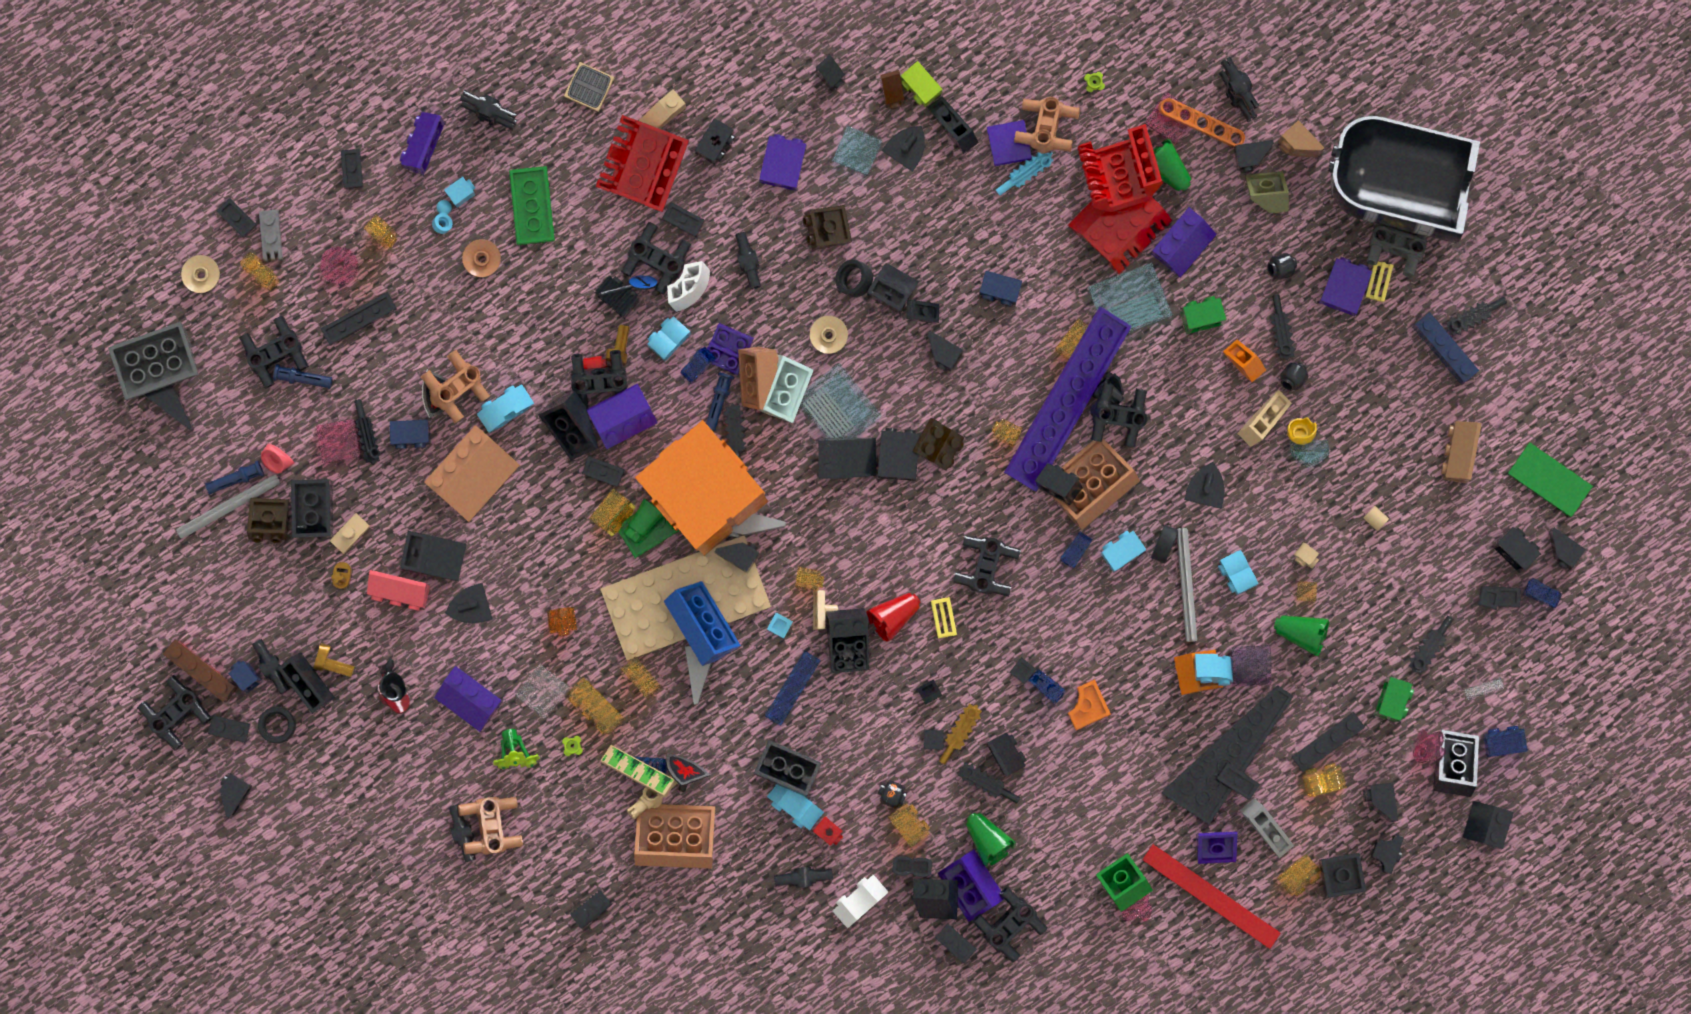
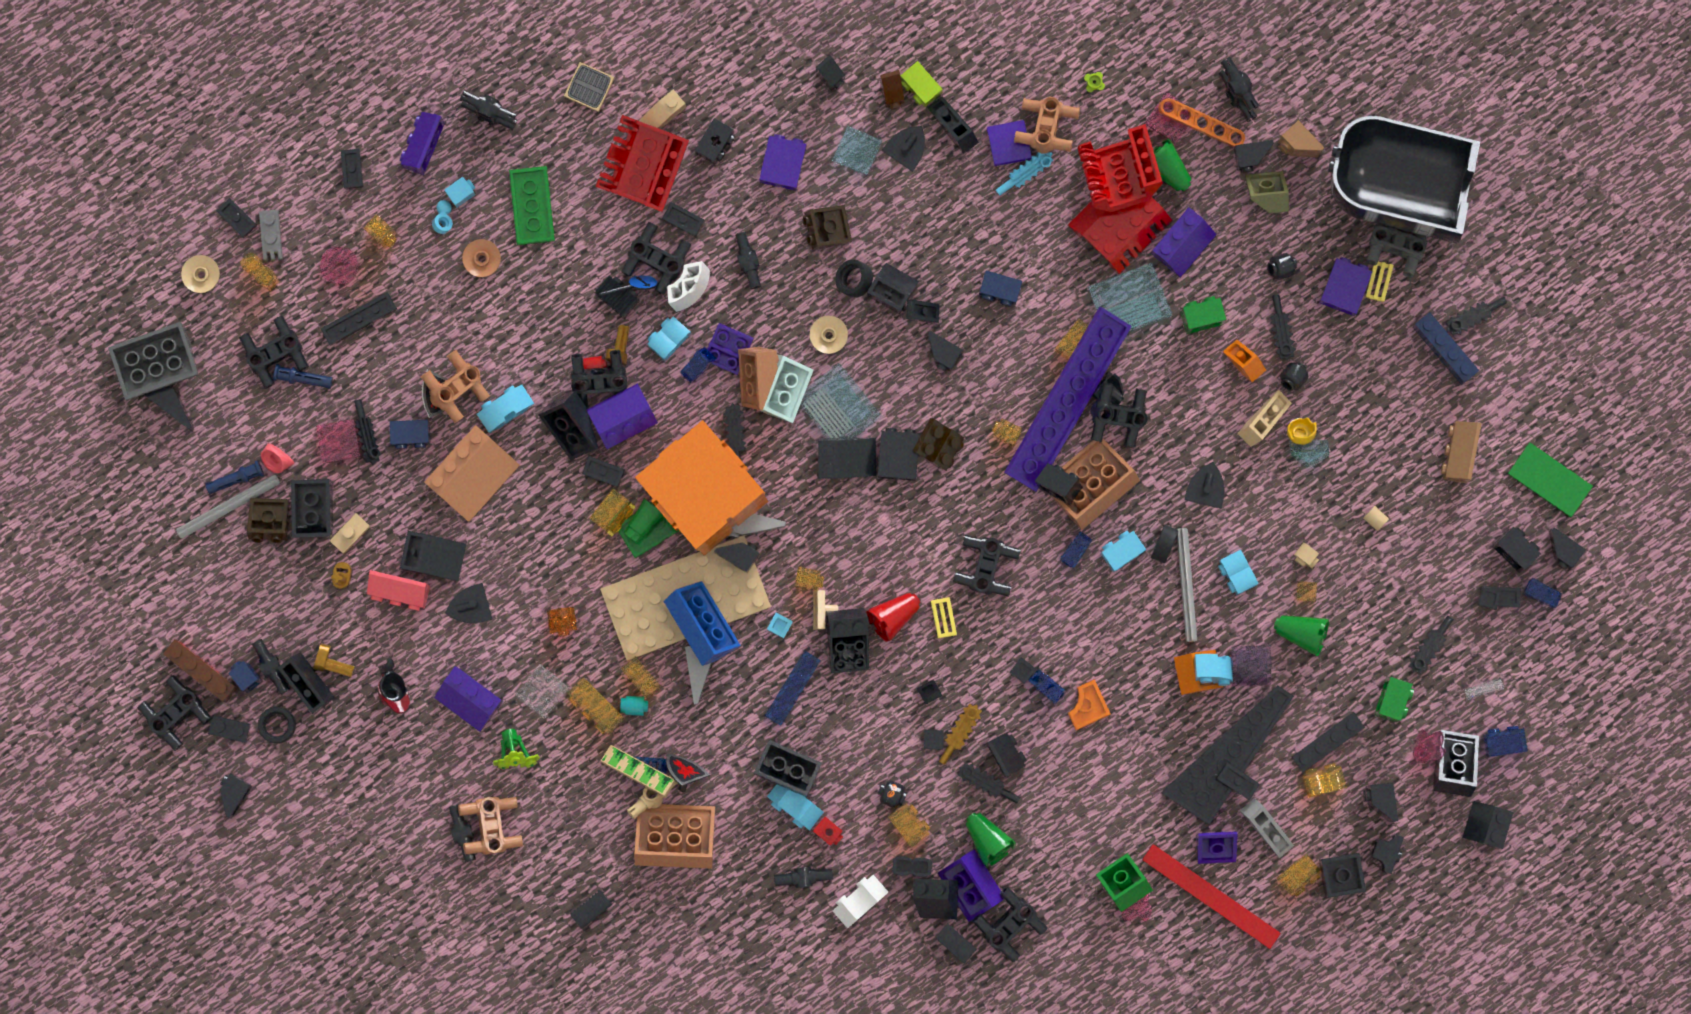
(567, 745): lime plate -> none
(634, 705): none -> teal brick
(721, 392): dark blue pin -> none

